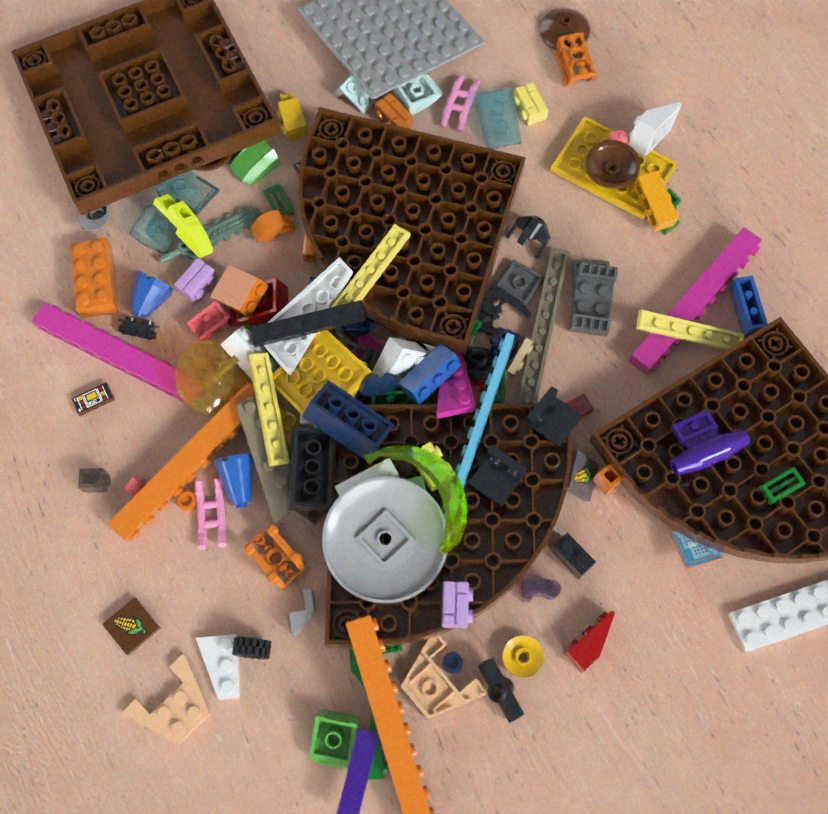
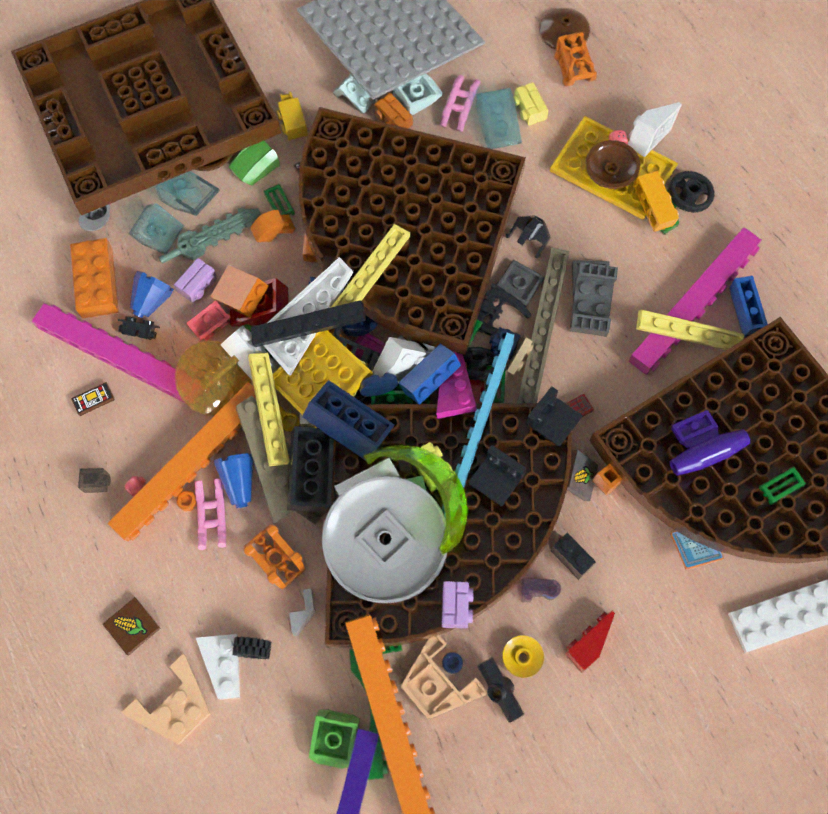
(187, 224): neon yellow slope -> none
(691, 191): none -> black wheel

